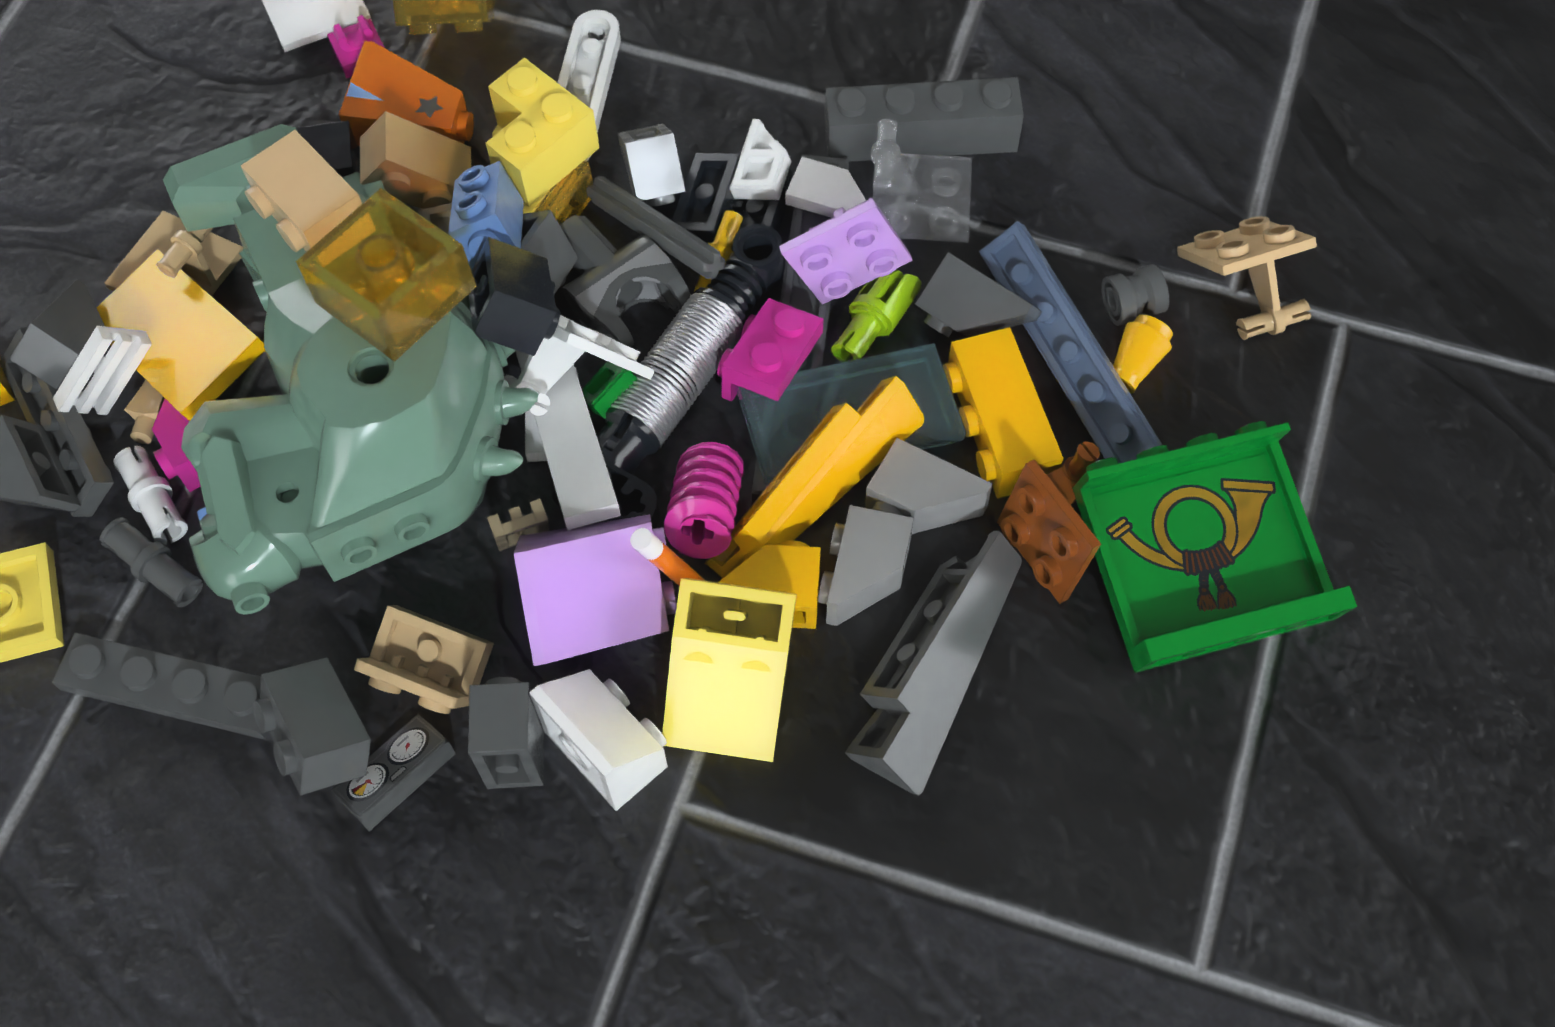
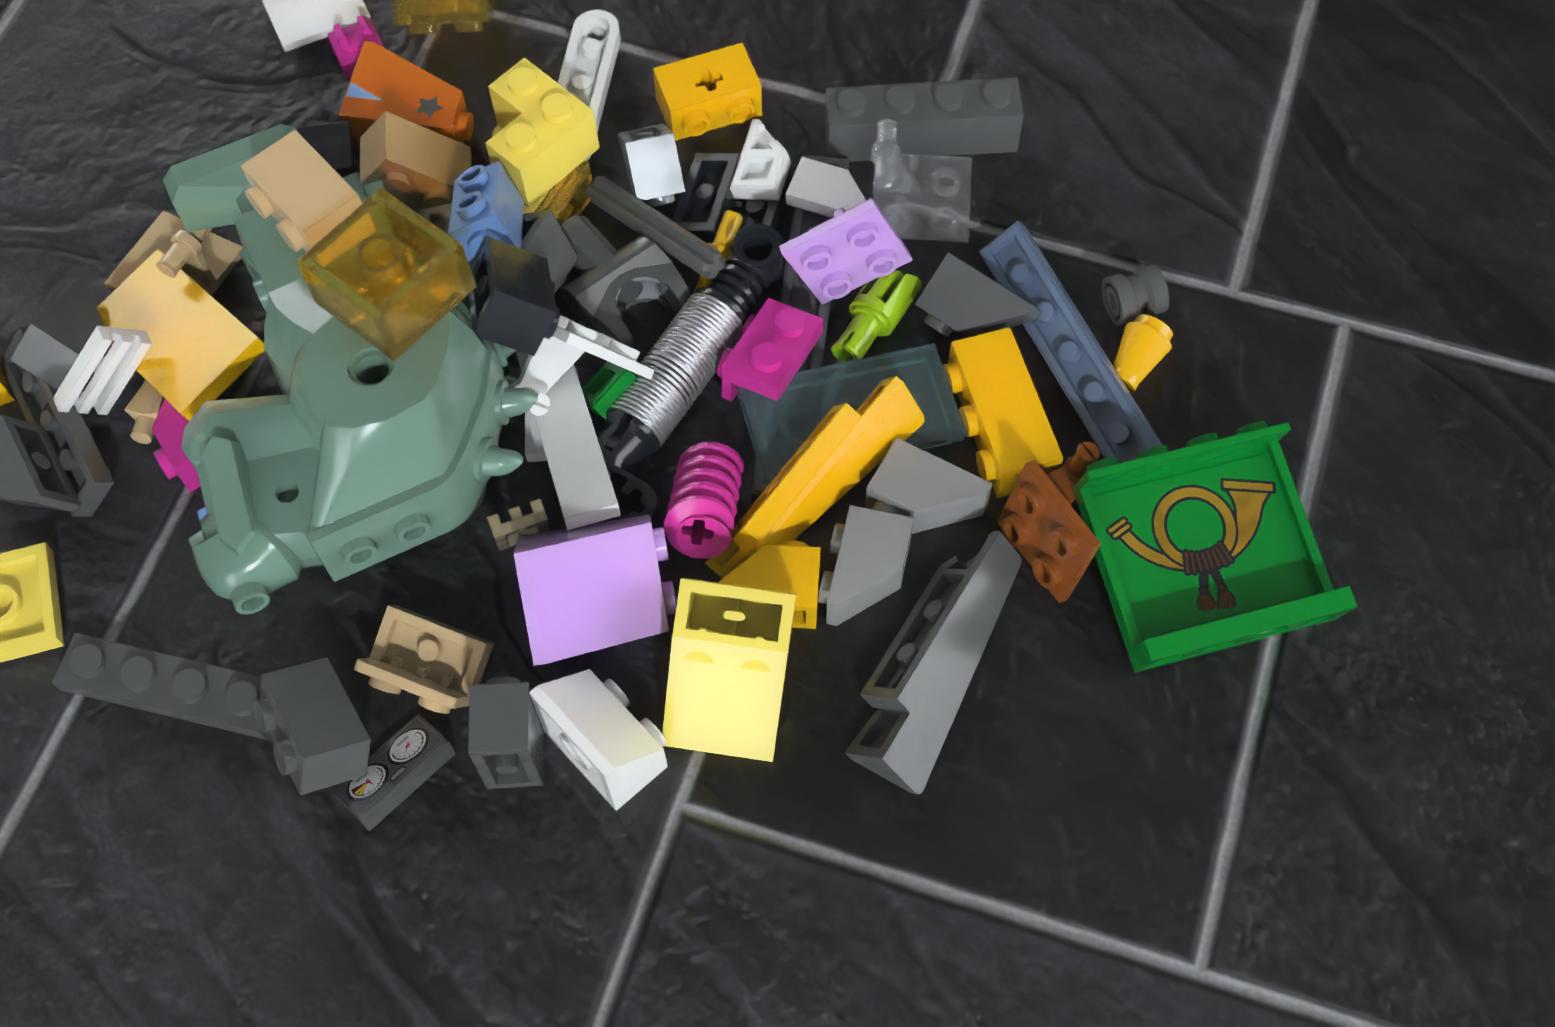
(150, 495): white pin -> none
(151, 562): dark grey pin -> none
(662, 556): bar -> none
(708, 91): none -> yellow brick
(1254, 248): tan plate -> none

